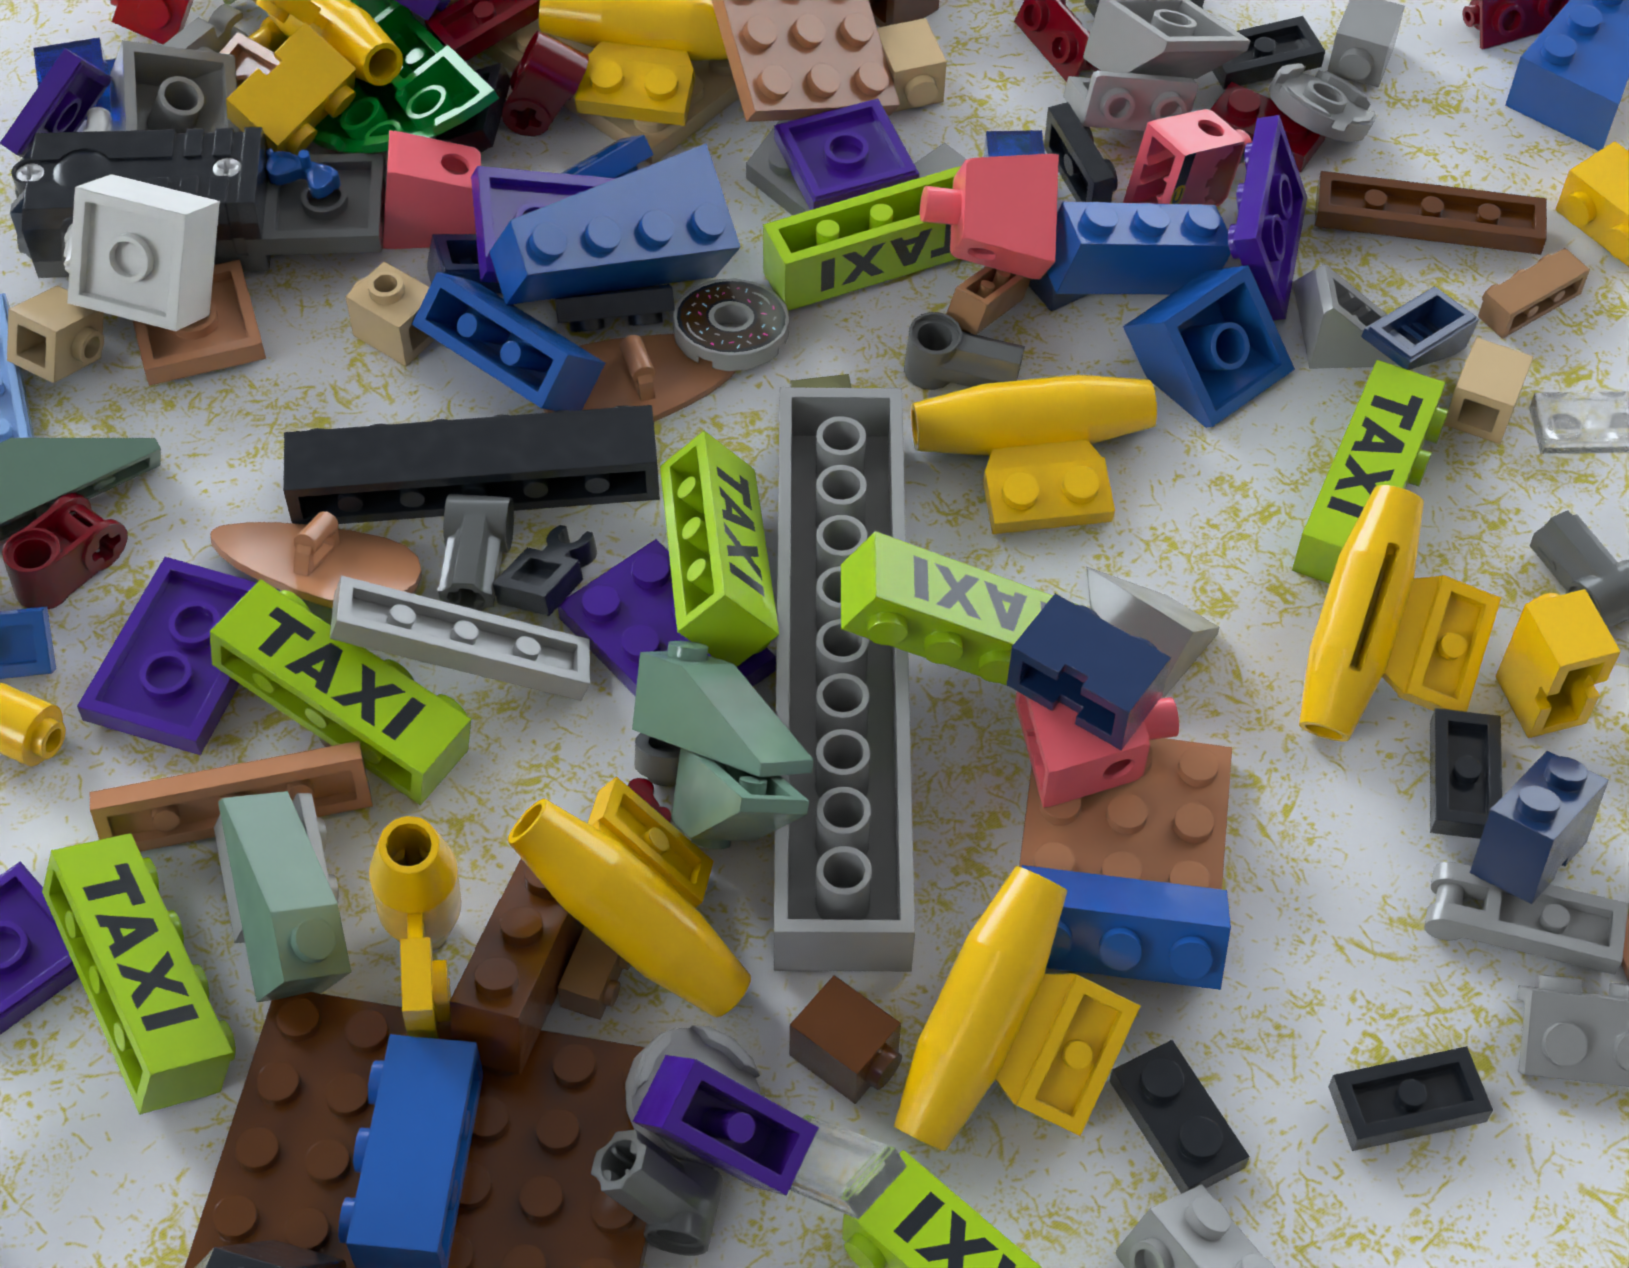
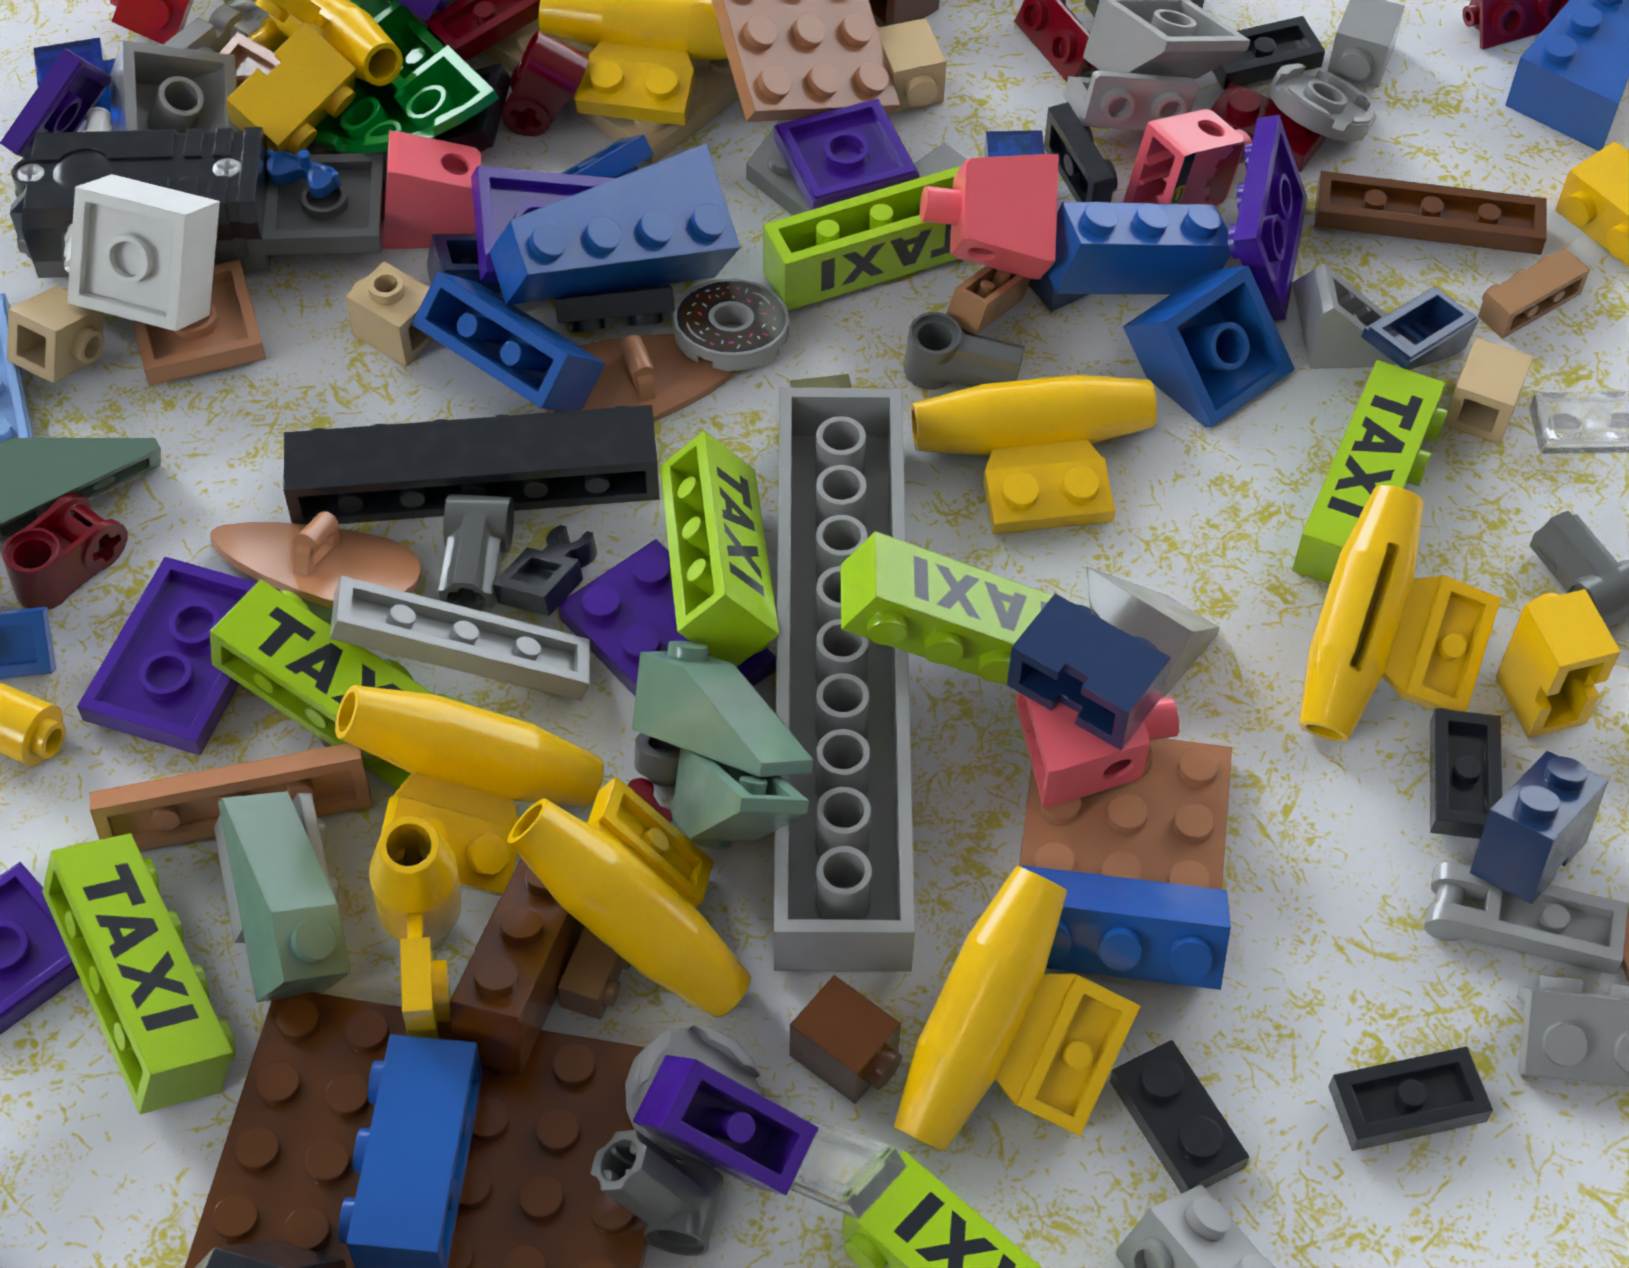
(467, 771): none -> yellow plate

